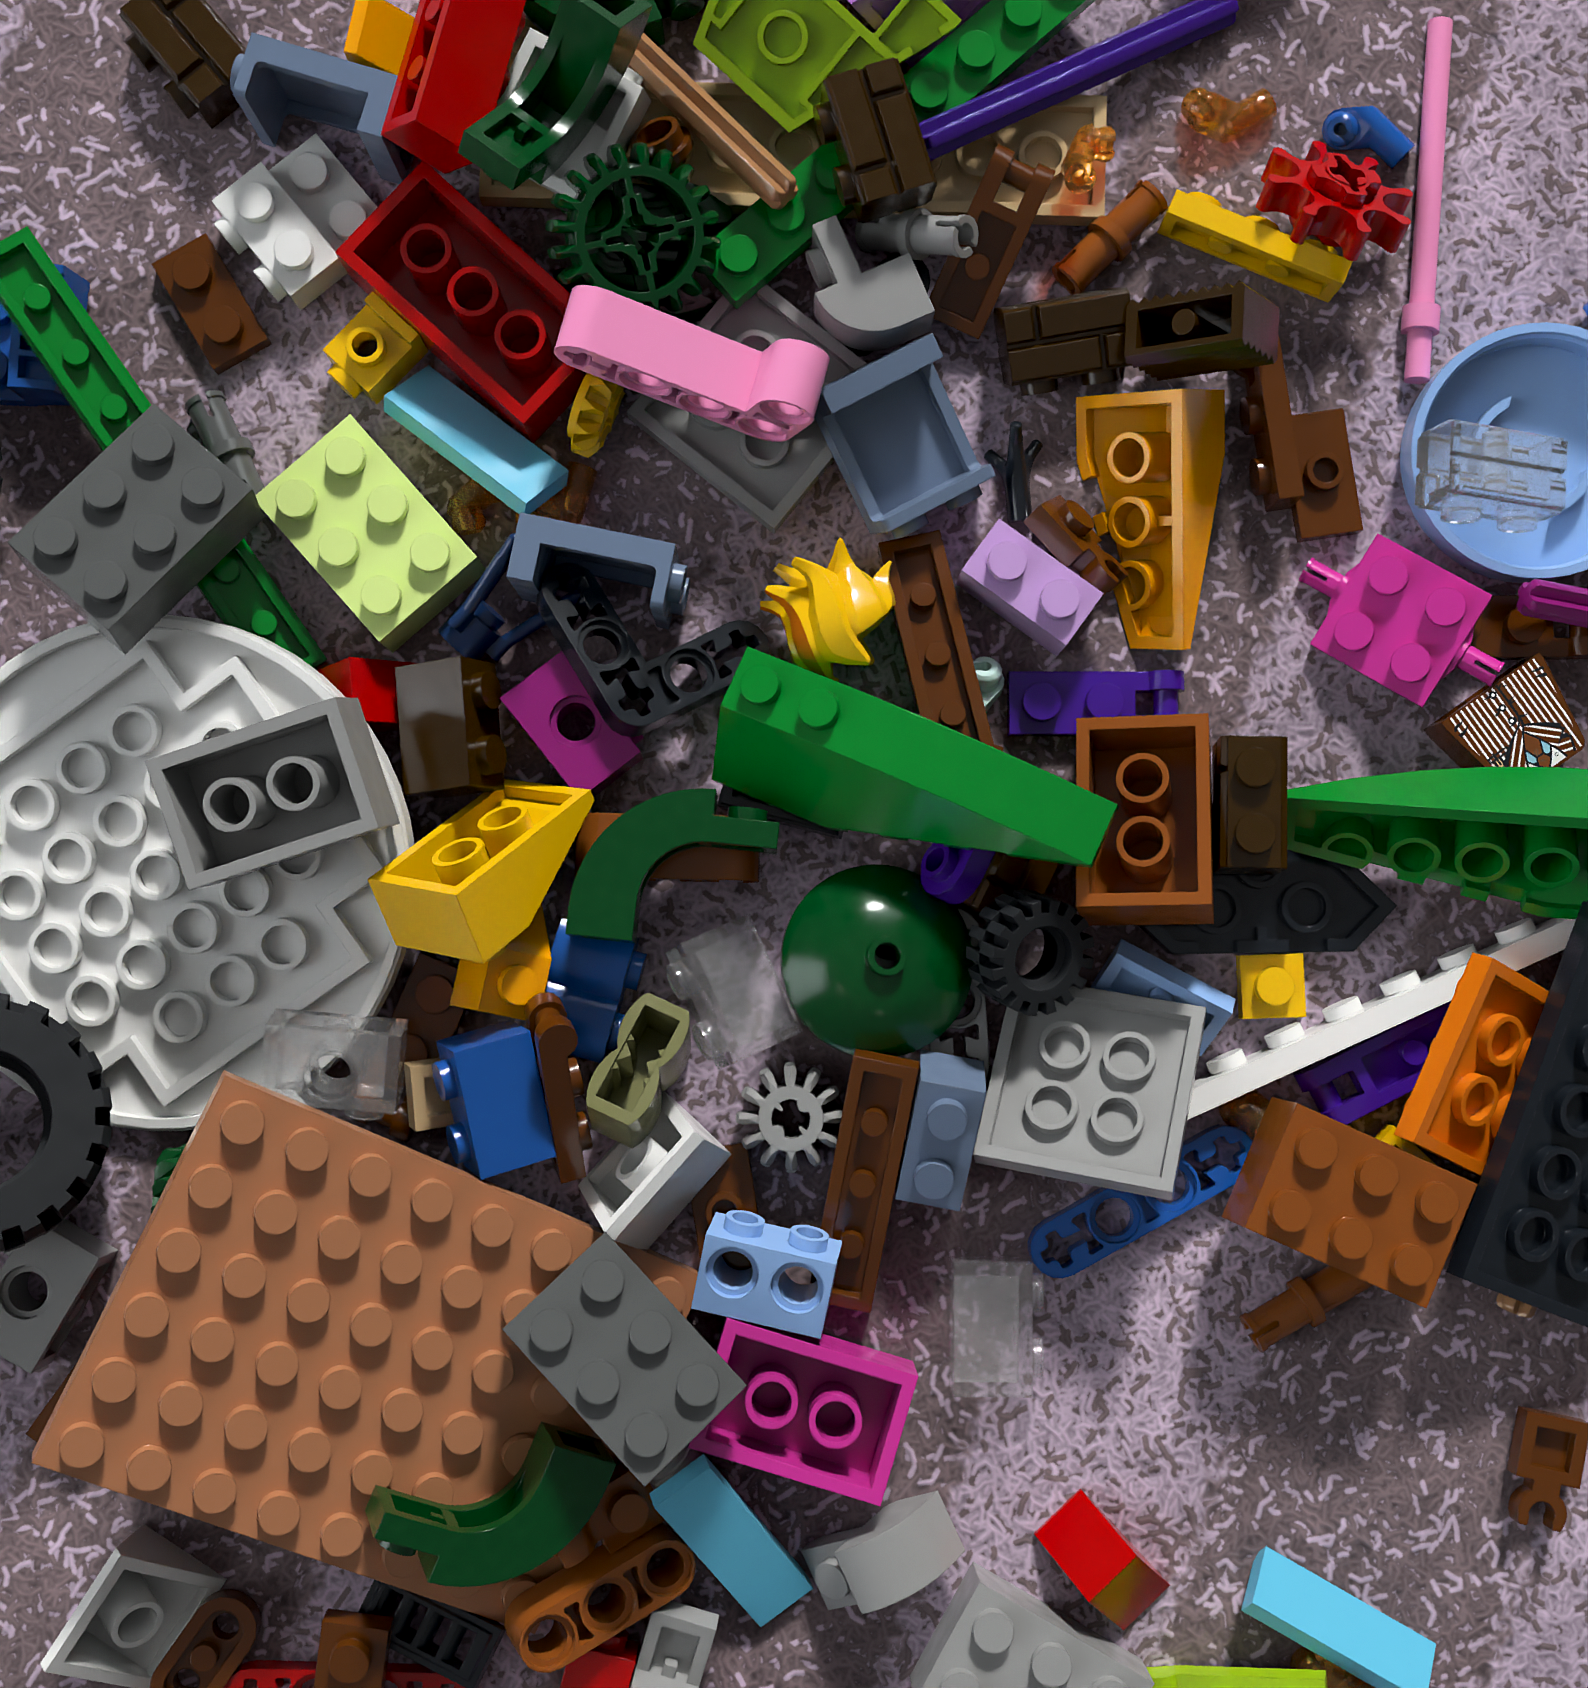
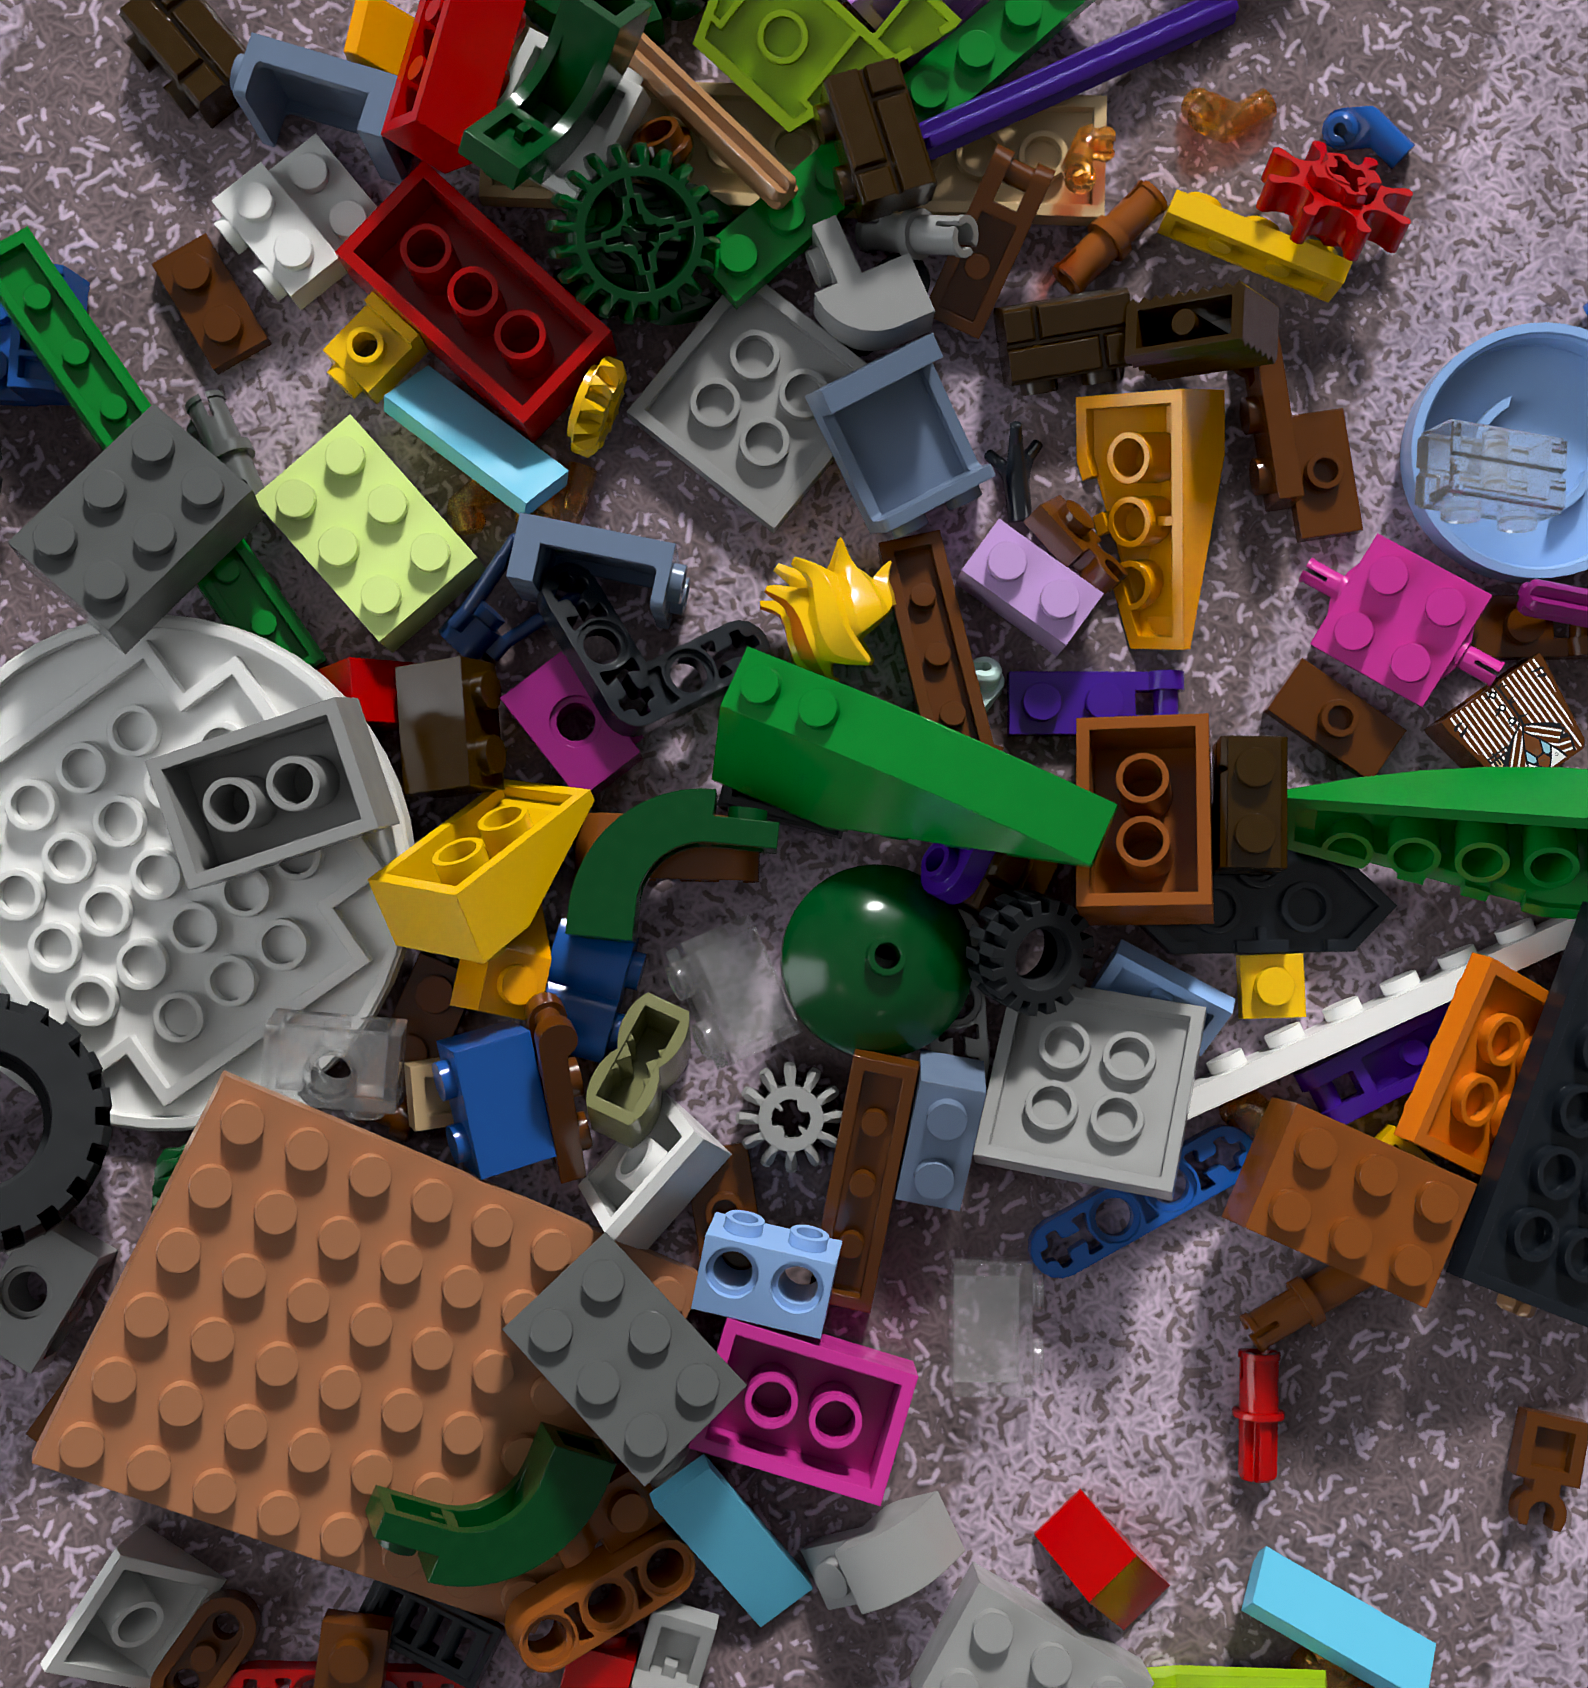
(692, 368): bright pink beam -> none
(1258, 1414): none -> red axle
(1334, 720): none -> reddish brown plate
(1422, 315): bright pink bar -> none

